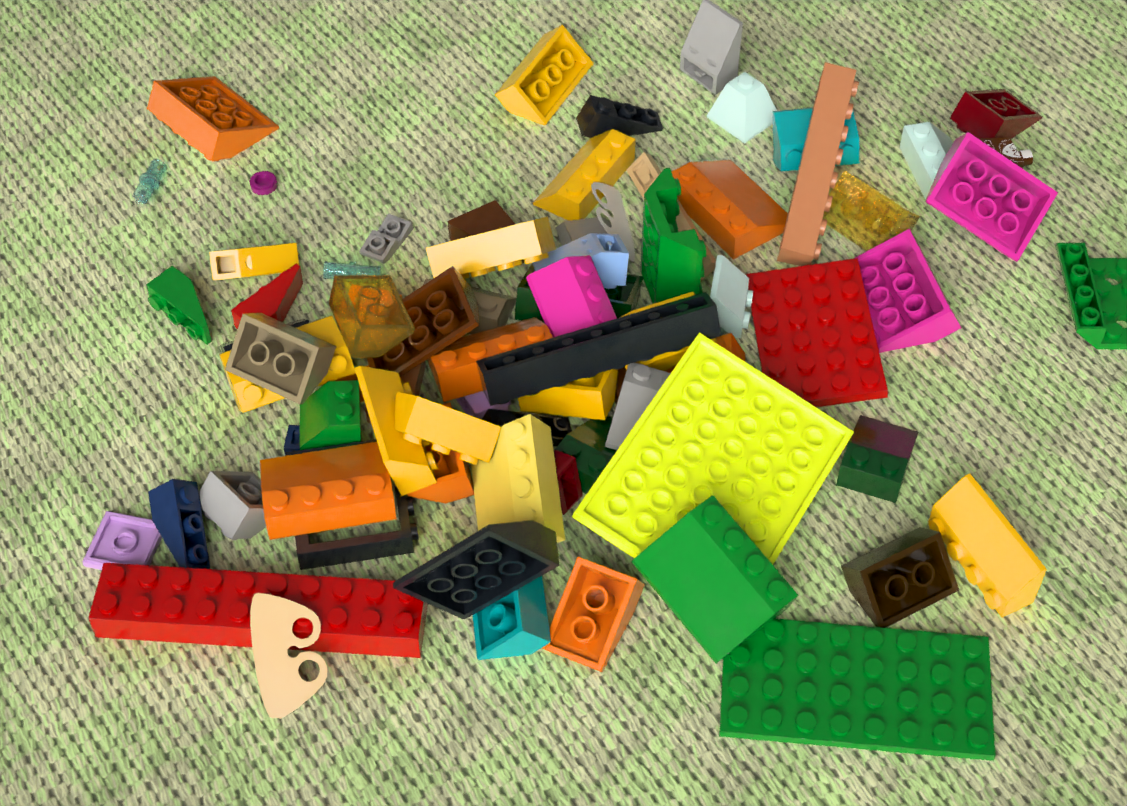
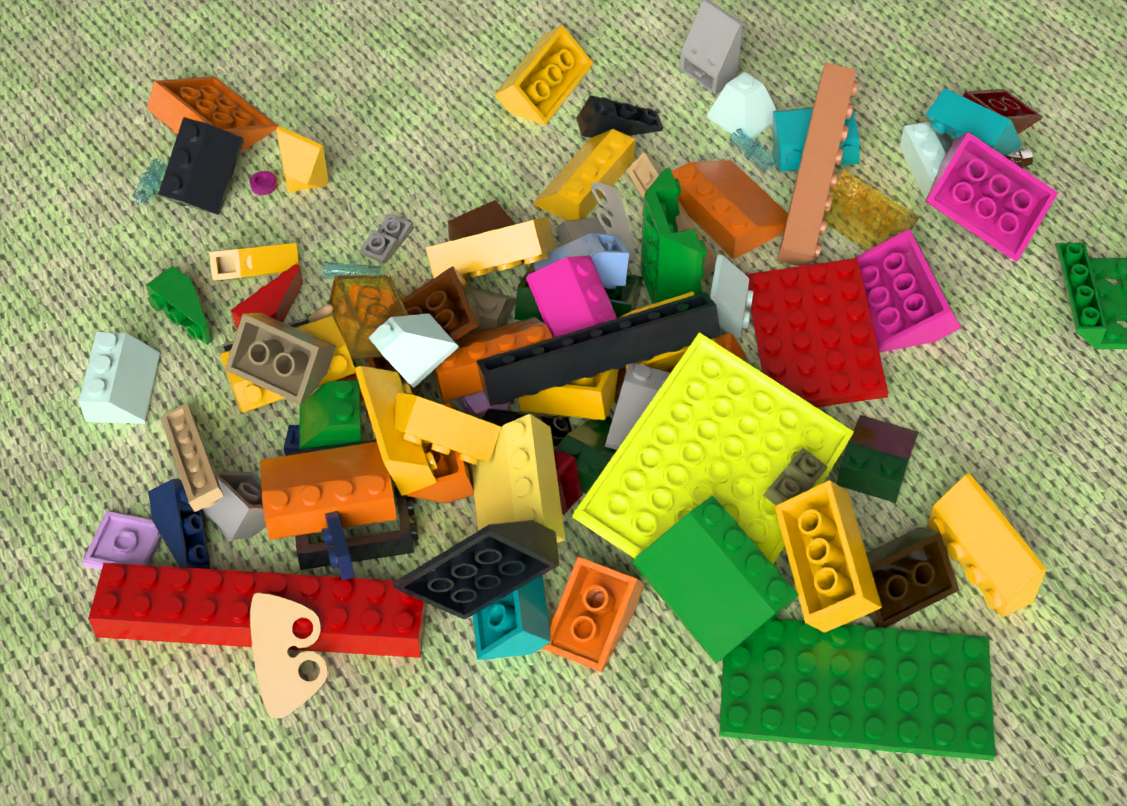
(118, 379): none -> light aqua slope
(191, 458): none -> tan plate
(201, 166): none -> black slope
(301, 161): none -> yellow slope
(324, 311): none -> tan piece
(339, 555): none -> dark blue plate
(413, 345): none -> light aqua slope
(752, 149): none -> clear light blue axle
(796, 477): none -> olive slope
(827, 557): none -> yellow brick
(959, 115): none -> teal slope

